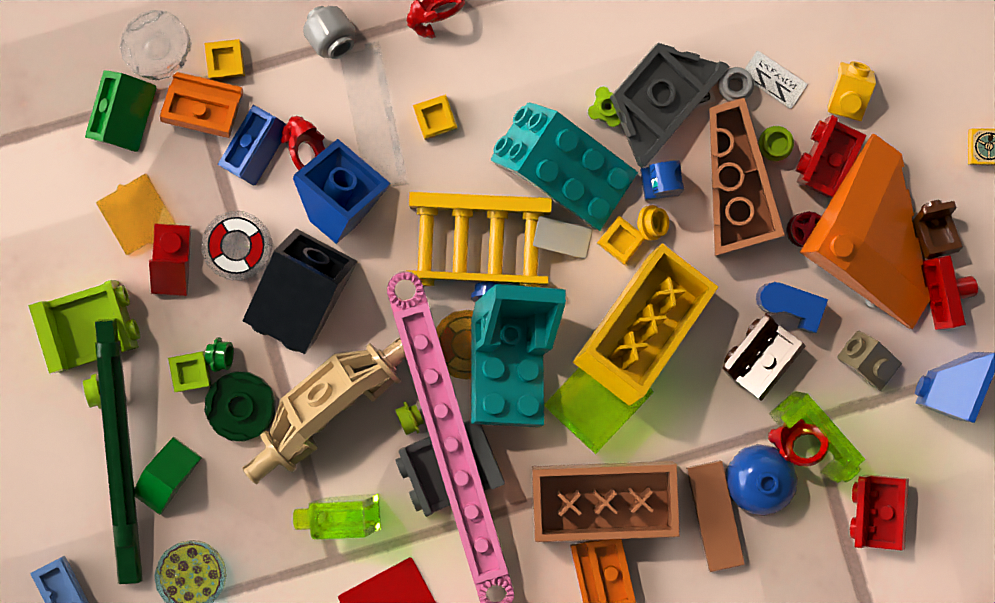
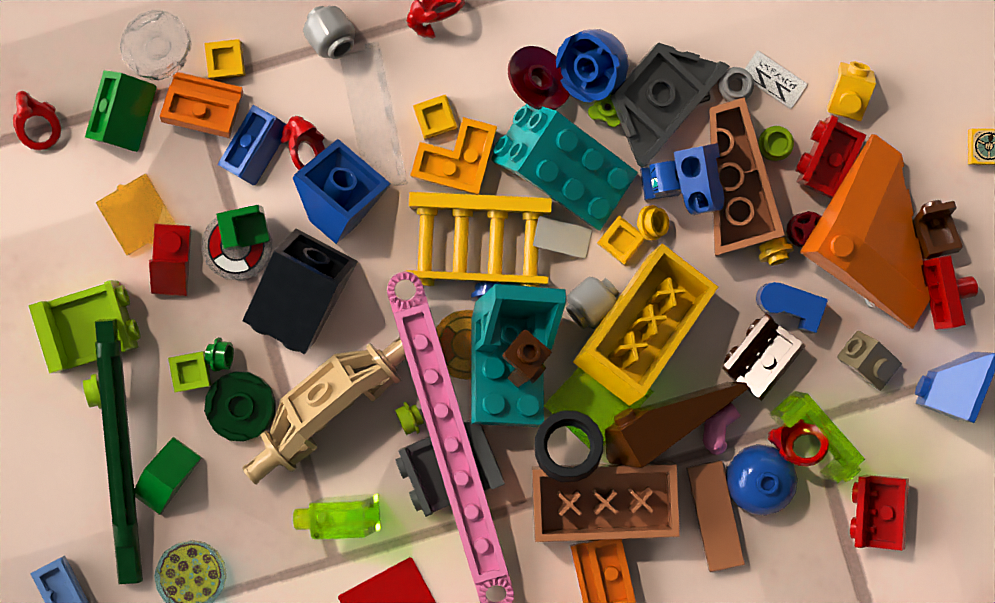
(29, 107): none -> red piece
(243, 227): none -> green panel
(459, 168): none -> light orange plate
(527, 358): none -> reddish brown bracket
(536, 78): none -> dark red dish
(580, 421): none -> black tyre
(591, 302): none -> light grey head
(592, 64): none -> blue cylinder
(652, 429): none -> reddish brown wedge
(700, 179): none -> blue leg
(715, 429): none -> bright pink arm
(775, 251): none -> yellow plate

